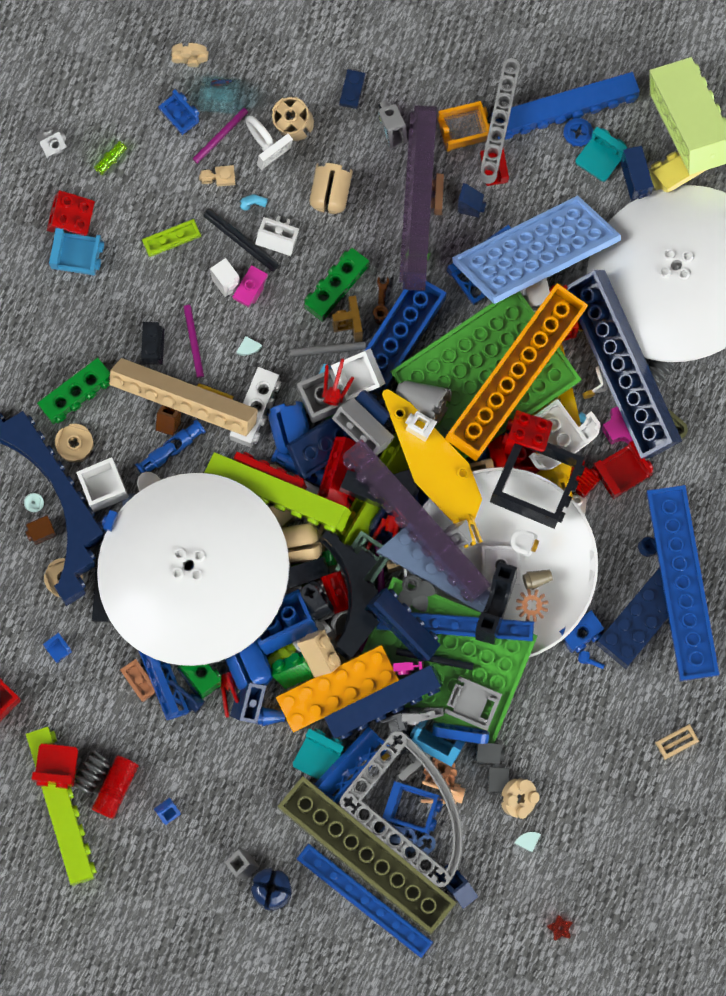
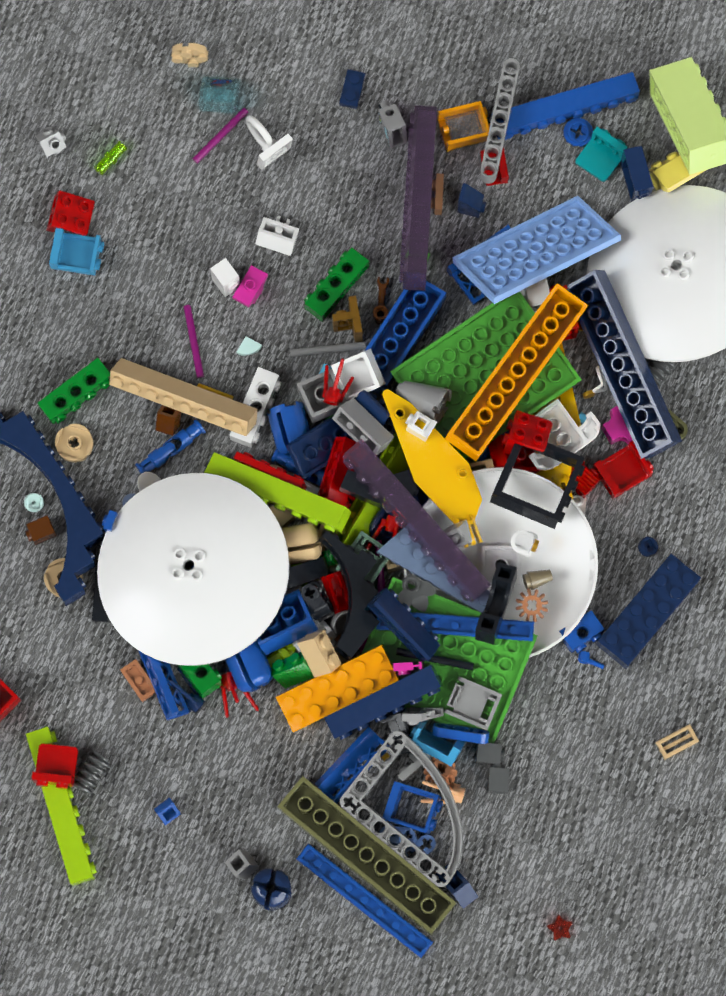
(57, 647): blue panel -> none
(102, 484): white piece -> none
(116, 784): red piece -> none
(152, 343): black window -> none
(171, 238): lime tile -> none
(179, 112): blue bracket -> none
(224, 176): tan plate -> none
(241, 240): black axle -> none
(249, 703): dark blue slope -> none
(253, 199): medium azure arm -> none
(270, 716): blue cone -> none
(294, 127): tan cylinder -> none
(317, 753): teal bracket -> none
(339, 188): tan cylinder -> none
(528, 800): tan plate -> none
(528, 840): light aqua tile -> none
(682, 583): blue plate -> none

